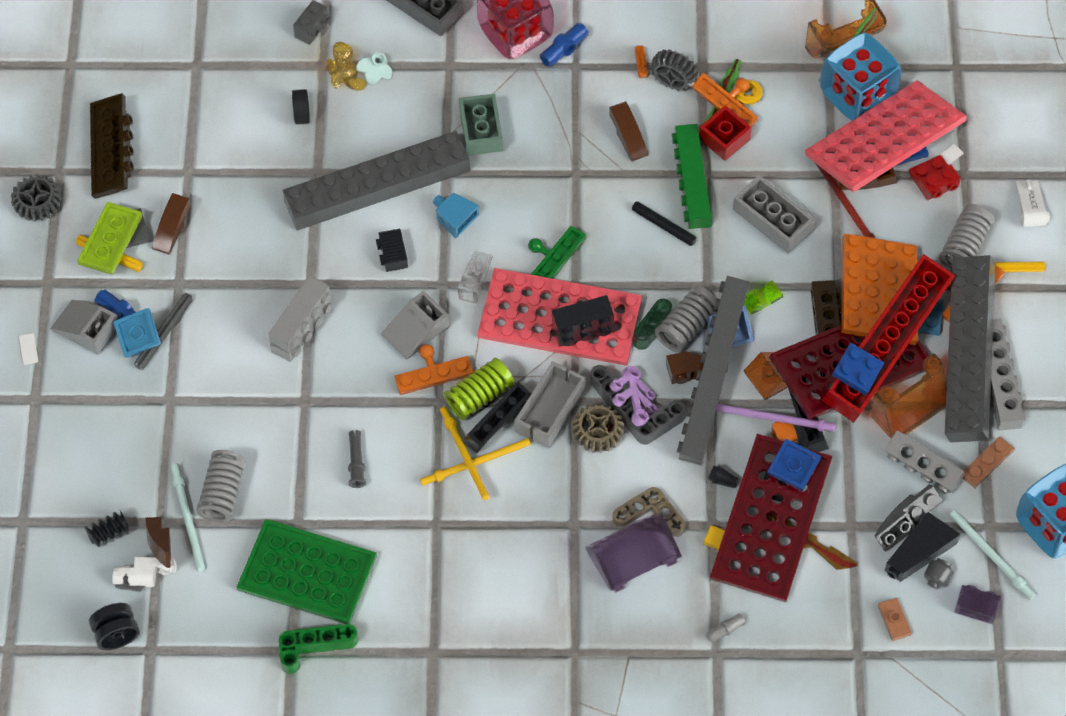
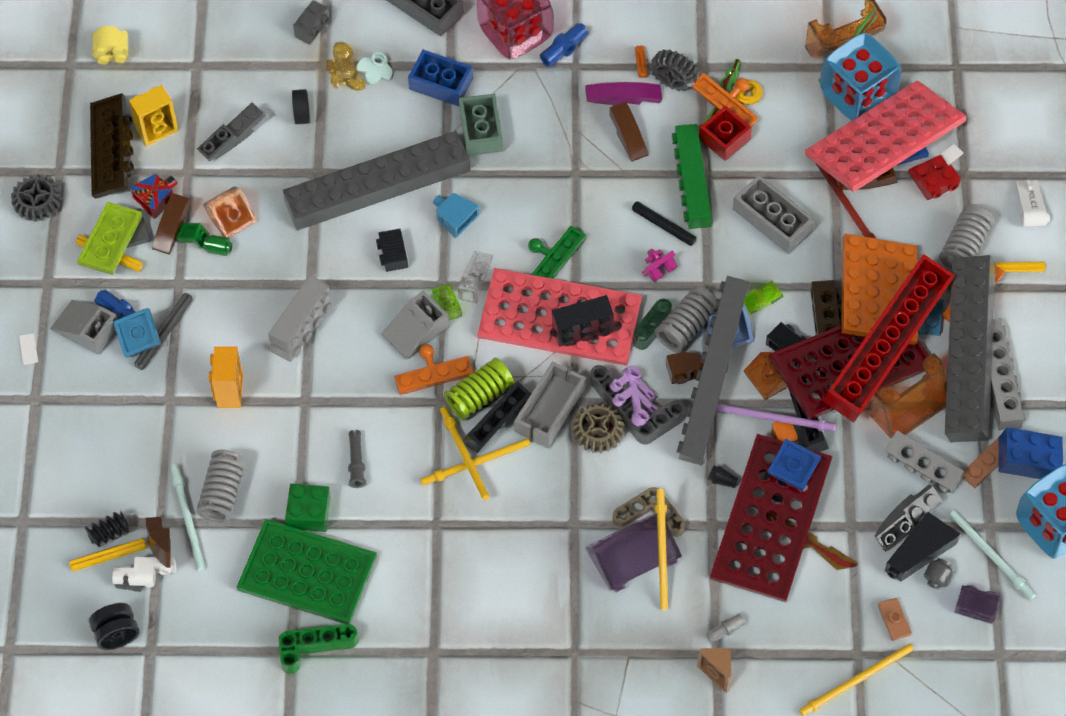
(107, 554): none -> yellow axle
(110, 45): none -> light yellow brick
(153, 115): none -> yellow brick
(153, 194): none -> red torso
(192, 233): none -> green bracket
(217, 245): none -> green brick
(226, 377): none -> light orange brick
(230, 136): none -> dark grey slope
(230, 211): none -> clear orange slope
(308, 507): none -> green brick
(440, 77): none -> blue brick
(454, 312): none -> clear neon green slope
(618, 92): none -> magenta slope
(653, 270): none -> dark pink hips
(661, 509): none -> yellow bar
(714, 537): yellow tile -> none
(716, 665): none -> medium nougat slope
(782, 337): none -> black brick
(813, 705): none -> yellow bar
(858, 369): blue plate -> none
(1029, 453): none -> blue brick

